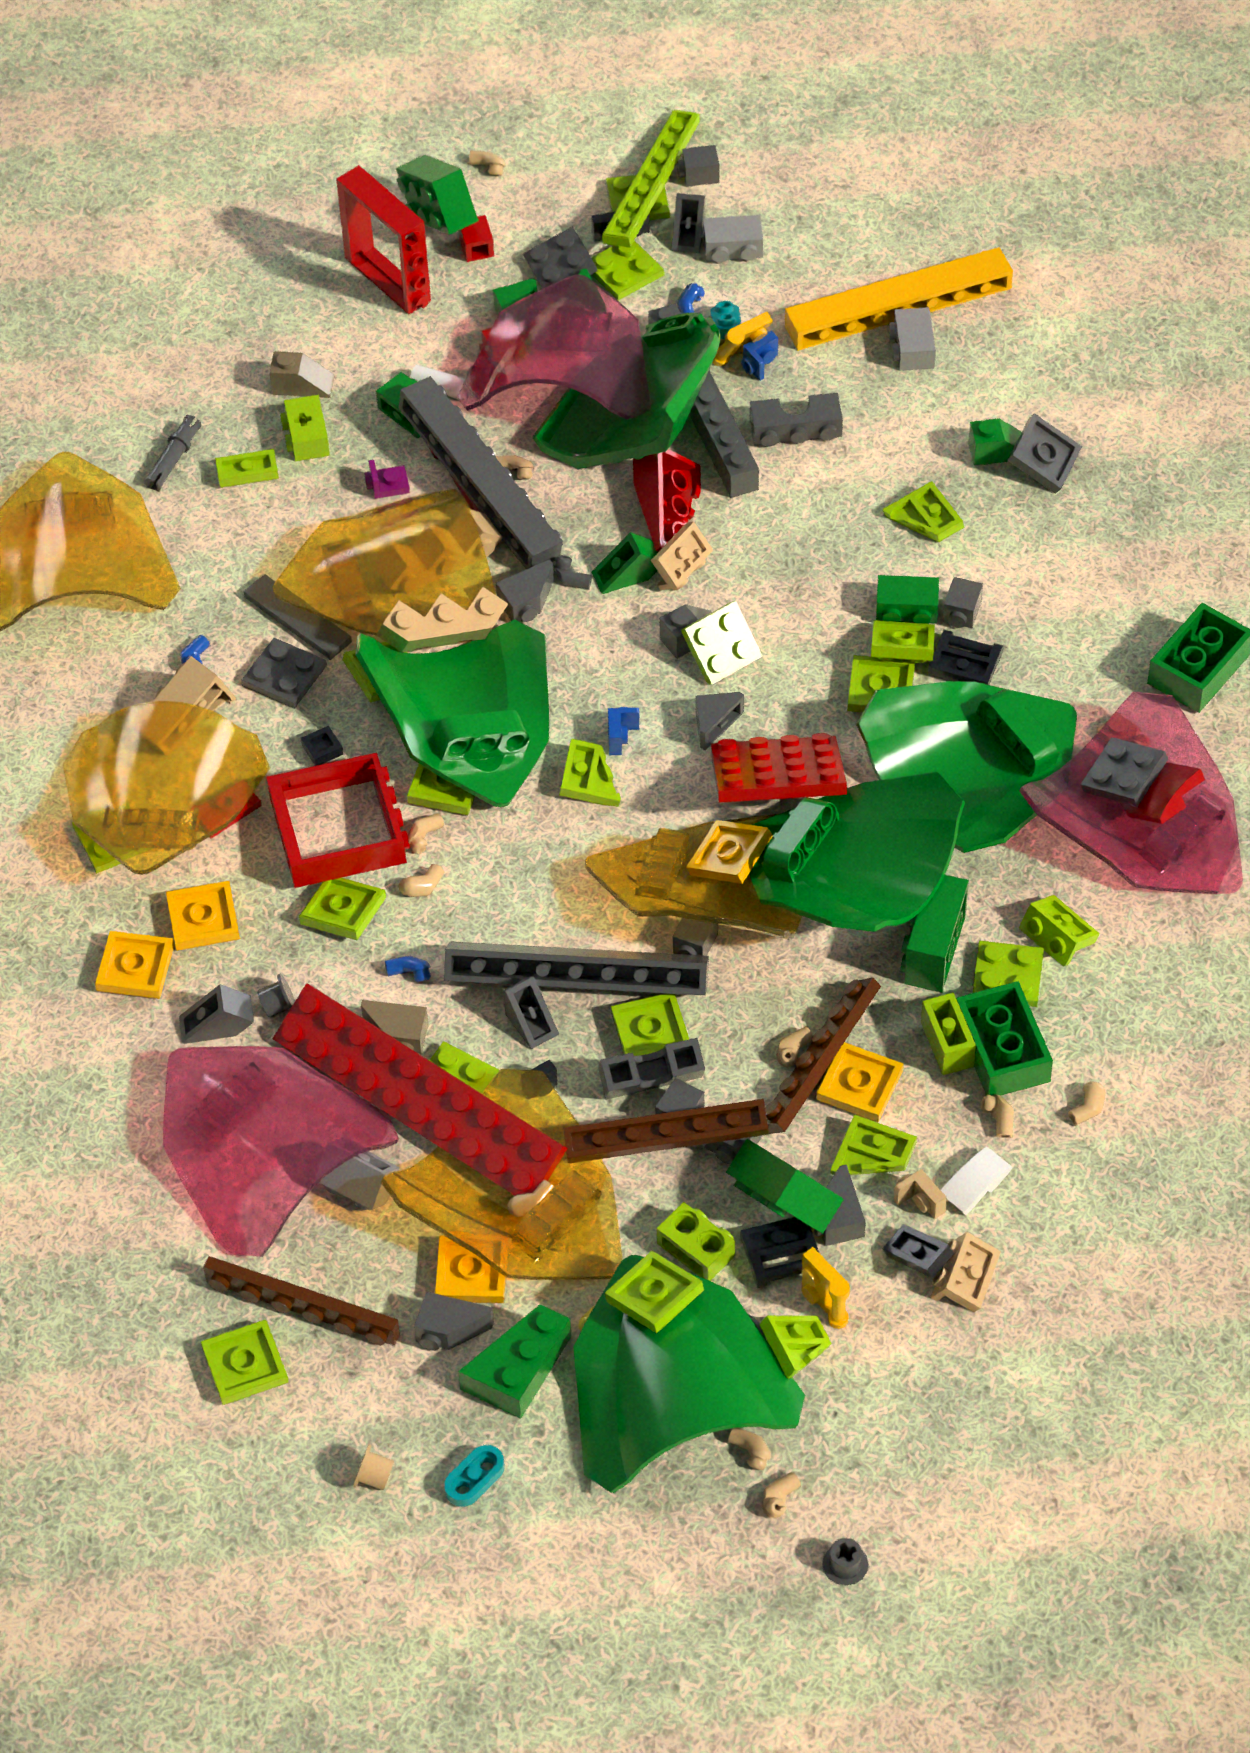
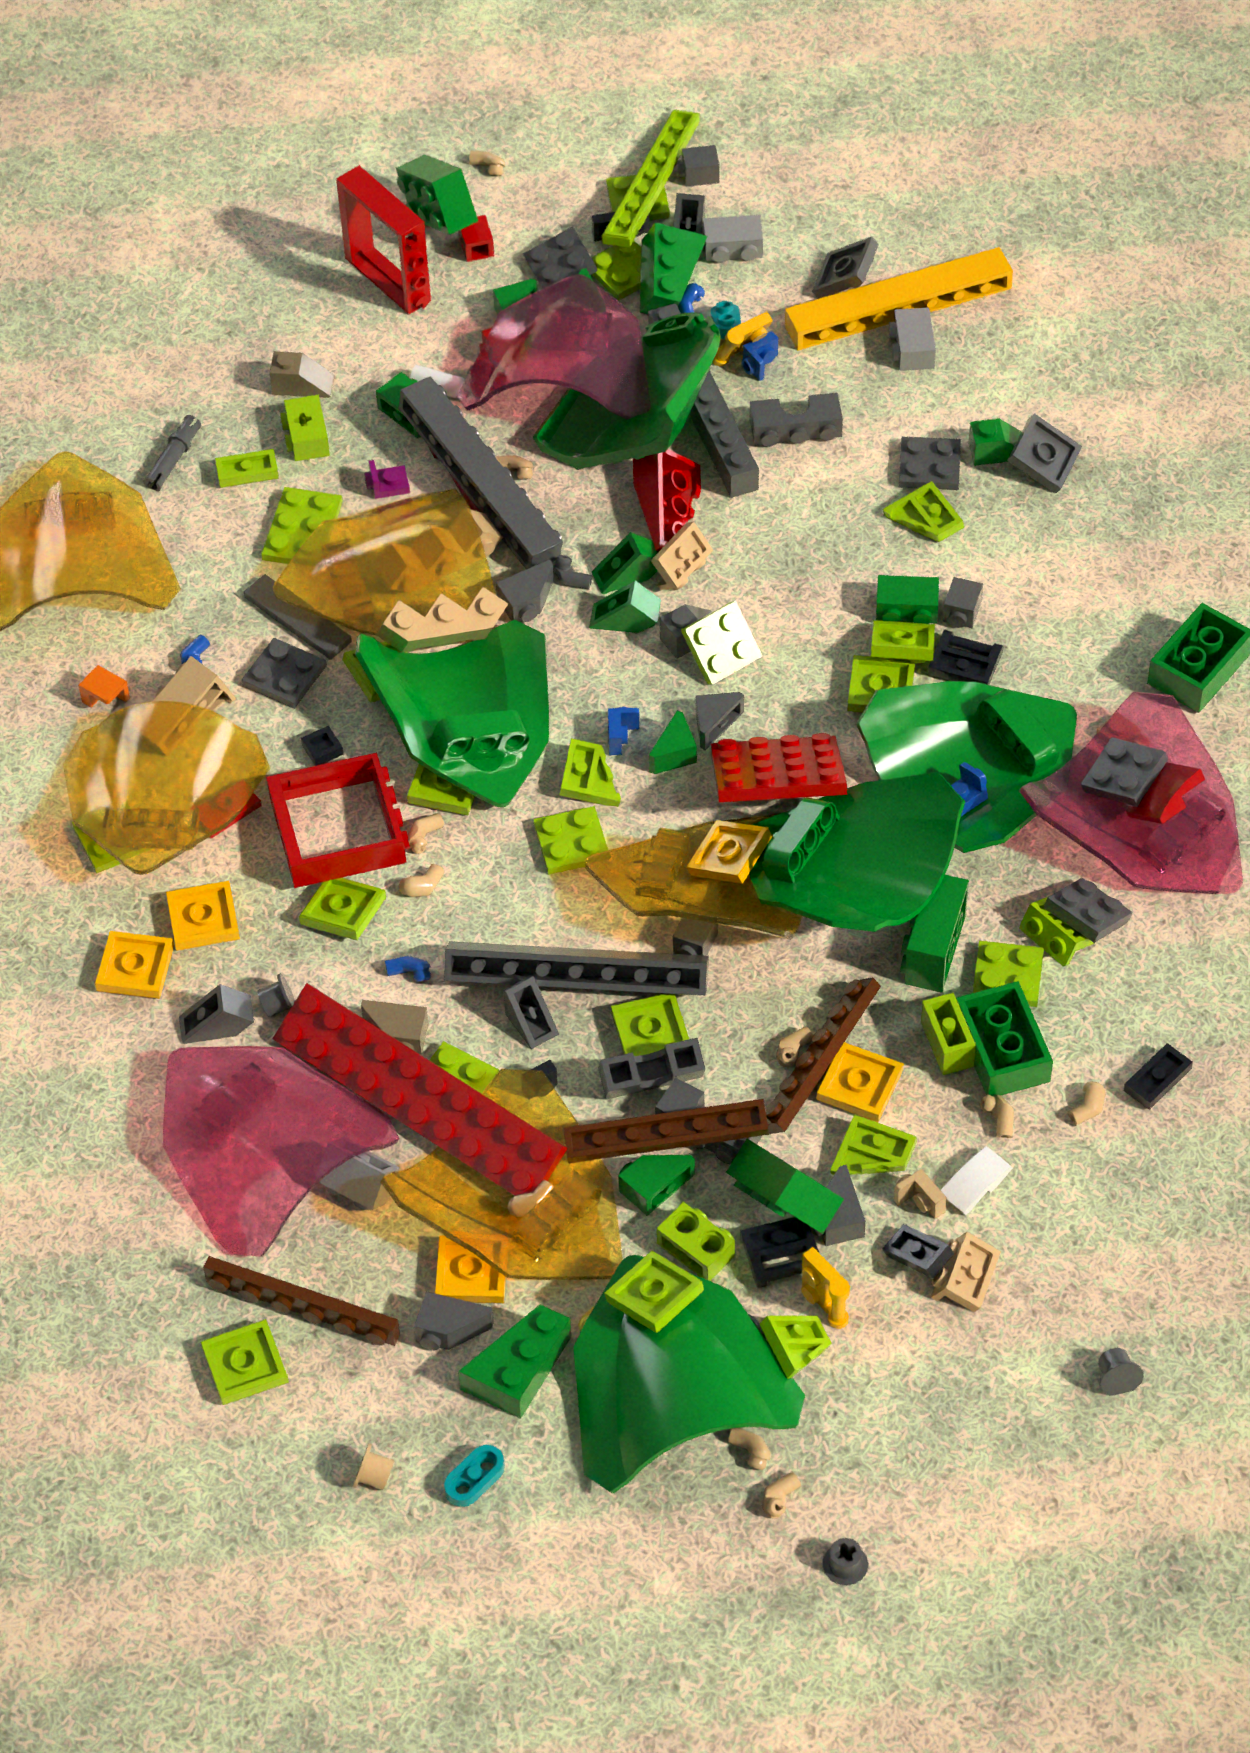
(102, 686): none -> orange panel
(296, 519): none -> lime plate
(569, 838): none -> lime plate
(626, 610): none -> green slope
(654, 1179): none -> green slope
(667, 265): none -> green wedge
(674, 748): none -> green slope
(845, 268): none -> dark grey plate
(928, 461): none -> dark grey plate
(971, 786): none -> blue bracket
(1088, 909): none -> dark grey plate
(1118, 1372): none -> dark grey piece
(1158, 1076): none -> black plate

